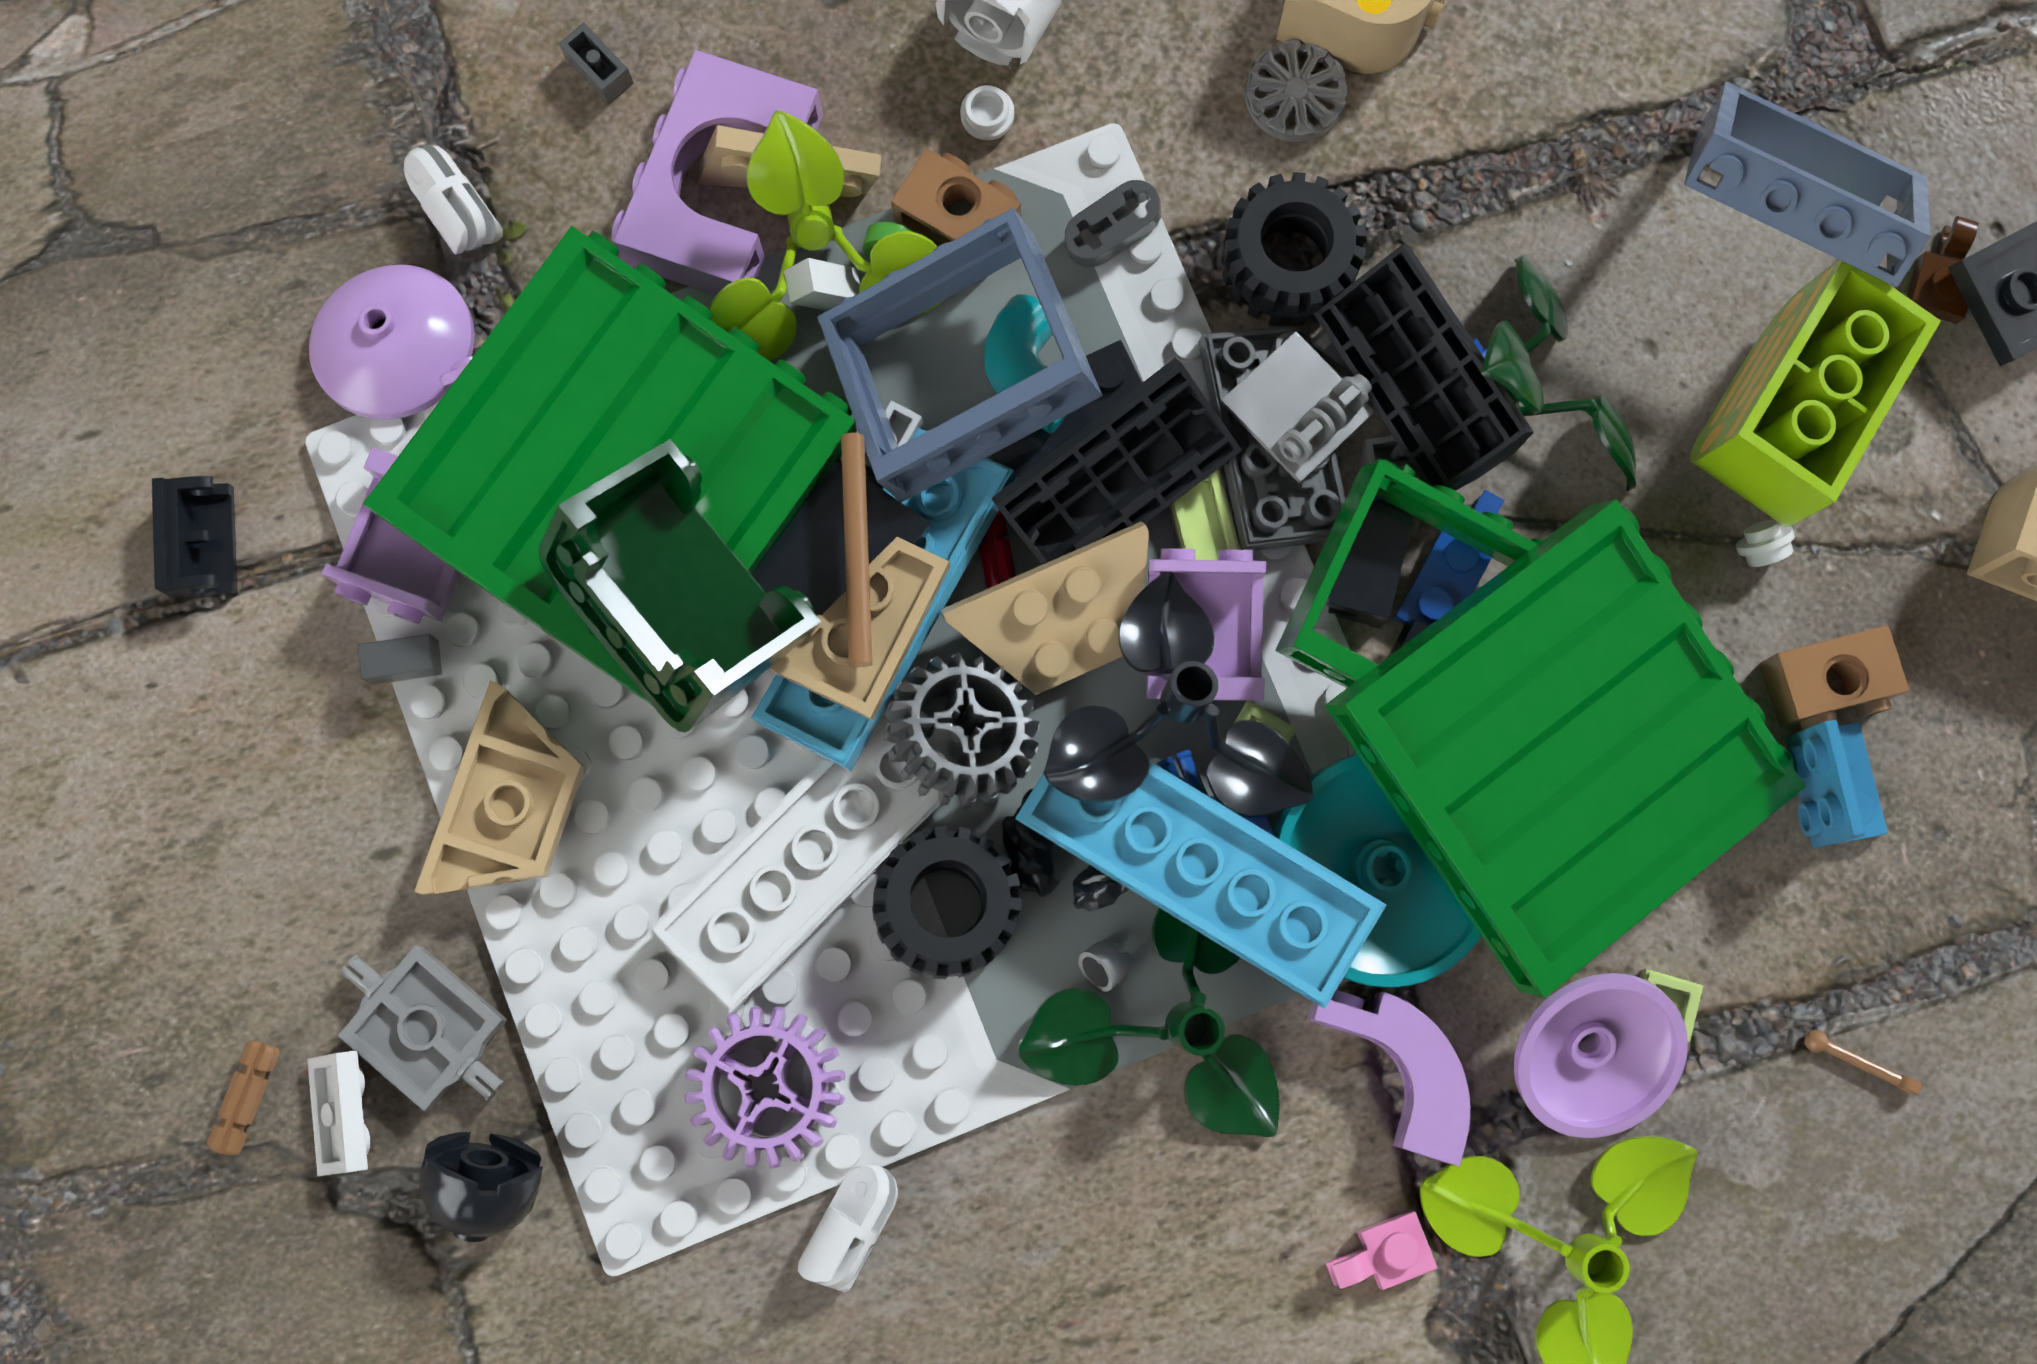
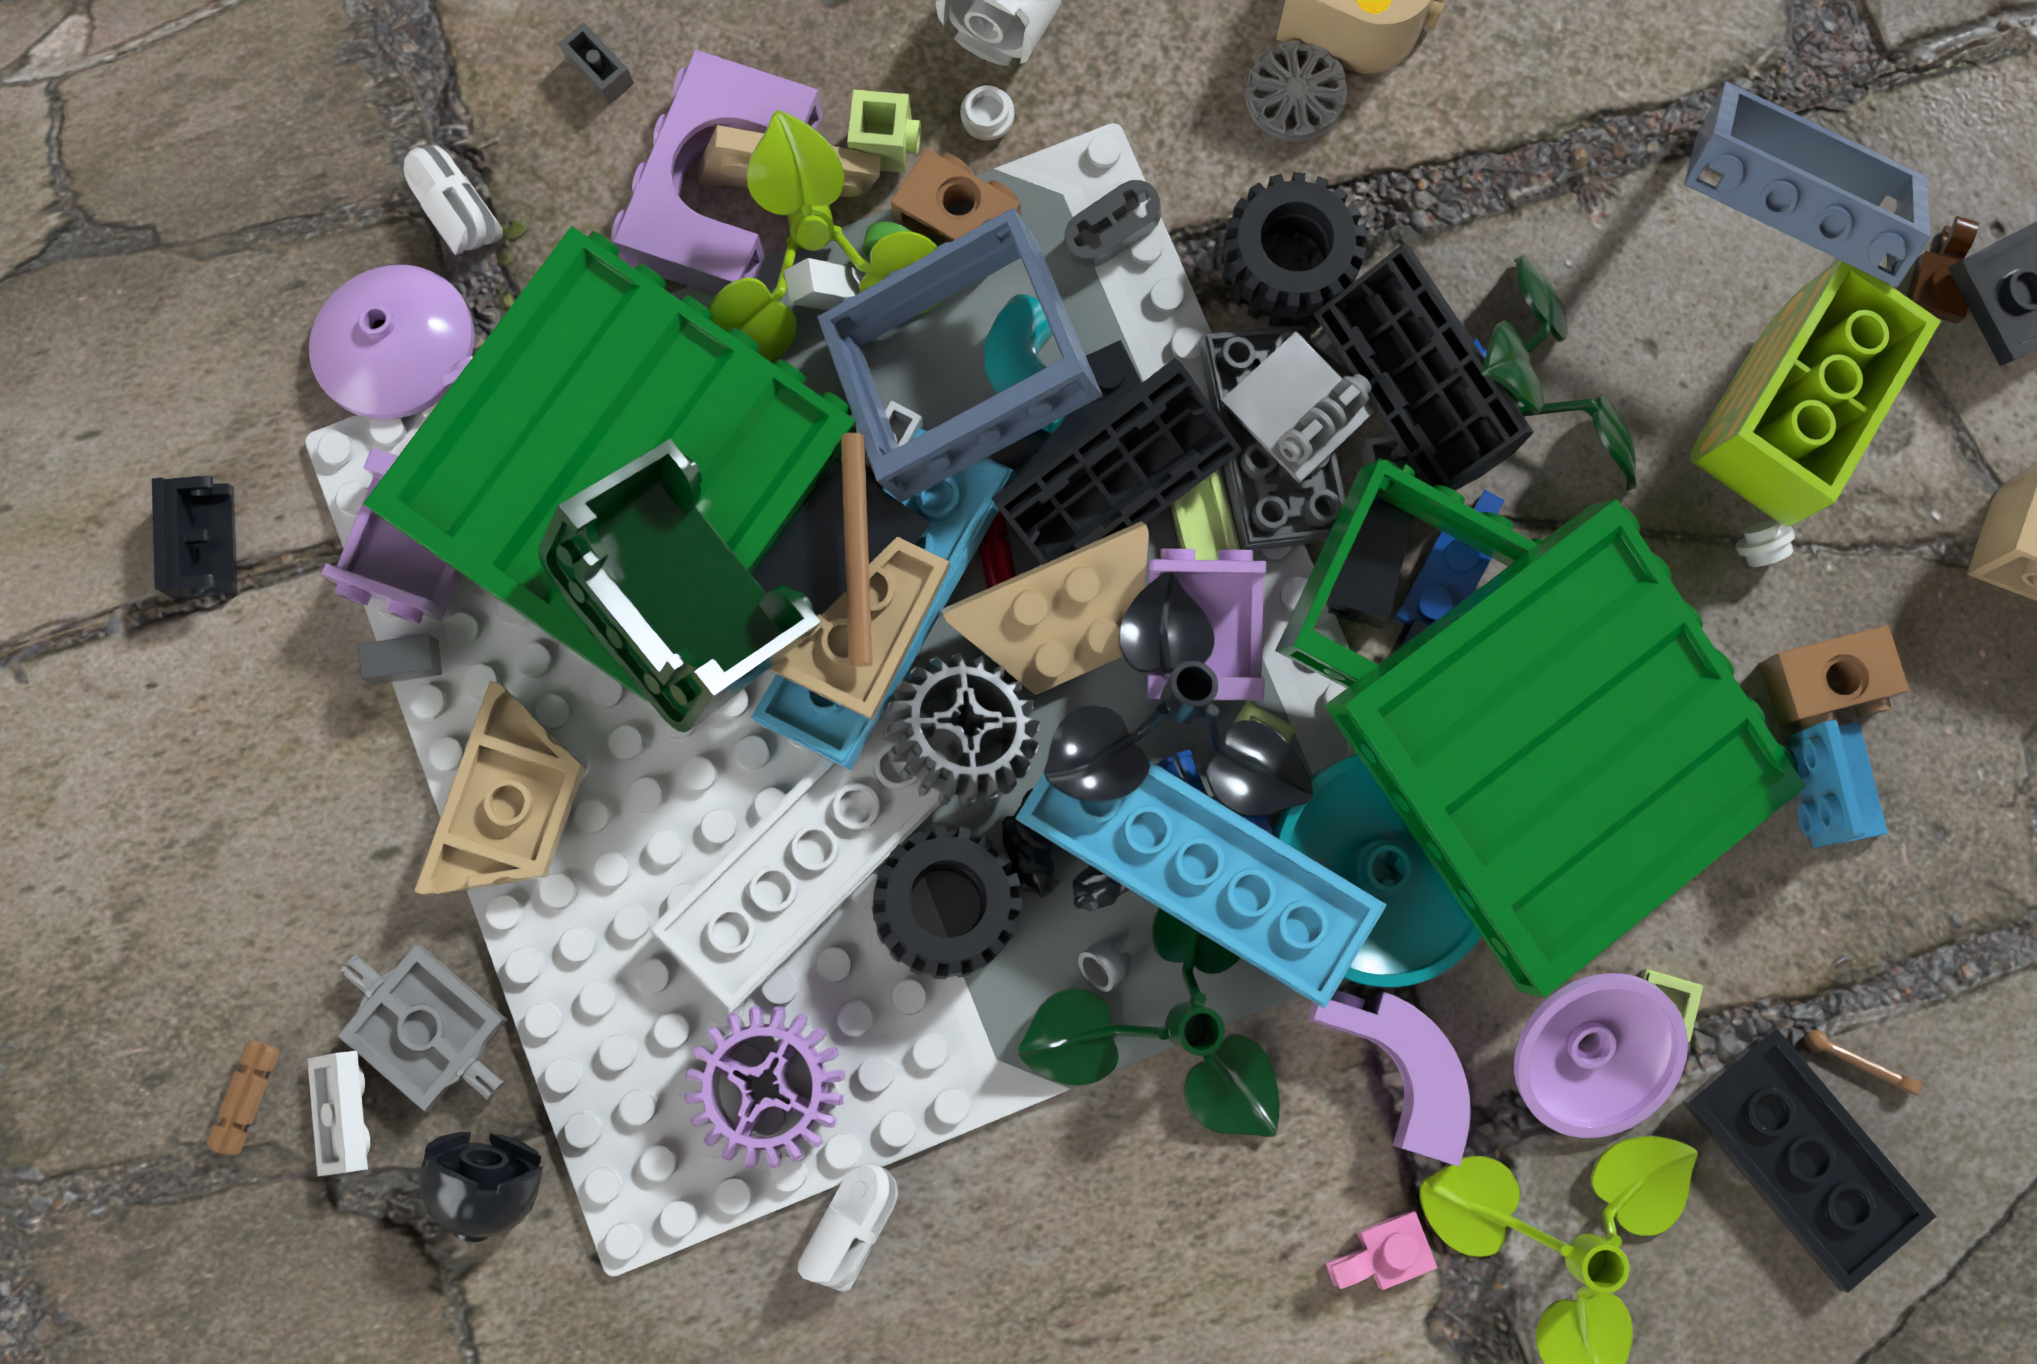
(884, 126): none -> yellowish green brick
(1809, 1160): none -> black plate

